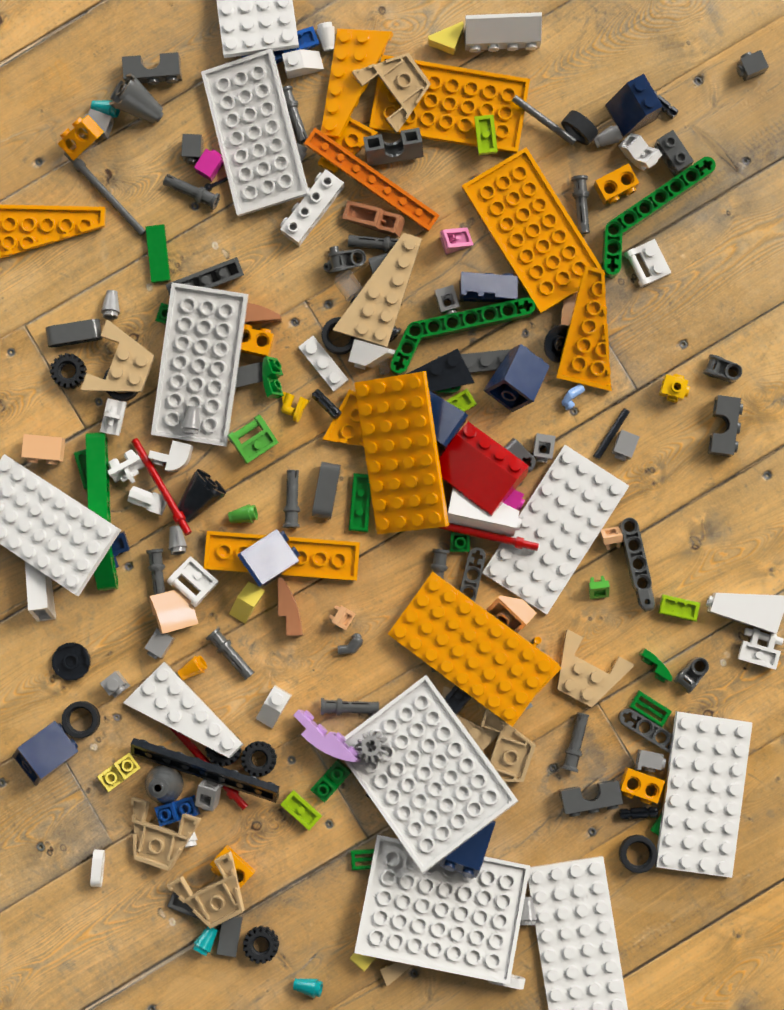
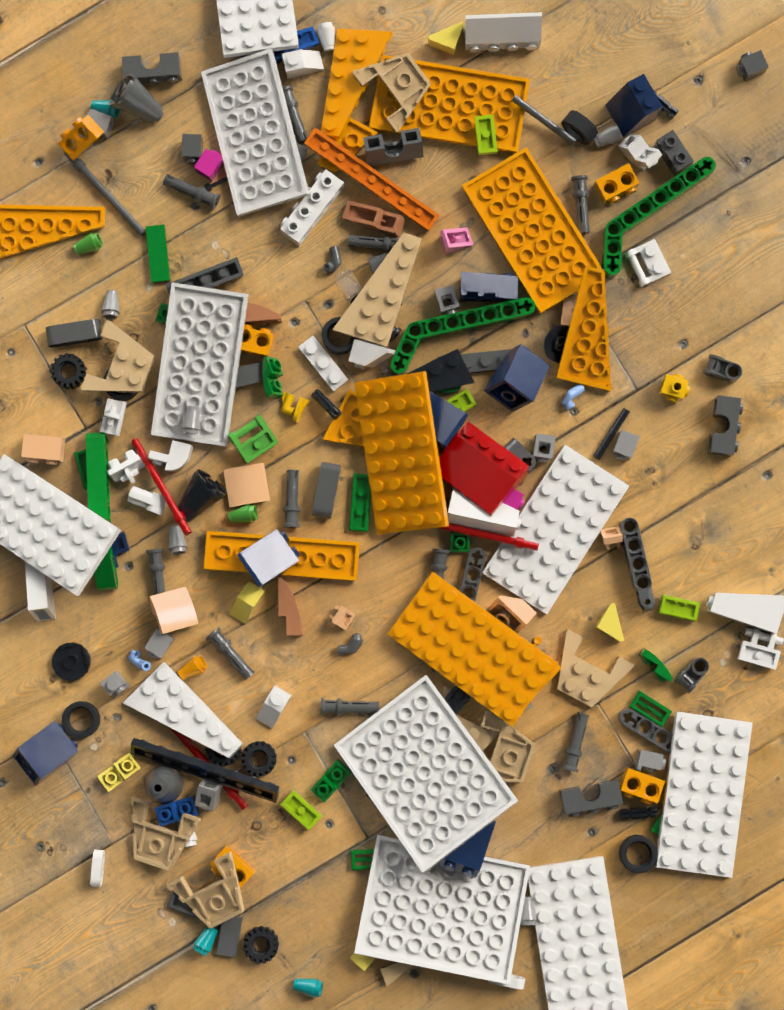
(90, 243): none -> bright green cone
(139, 663): none -> light blue arm
(195, 575): white plate -> none
(246, 485): none -> light nougat slope
(330, 743): lavender slope -> none
(344, 259): dark grey piece -> none
(367, 752): light grey gear -> none
(599, 589): bright green tile -> none
(610, 623): none -> light yellow slope

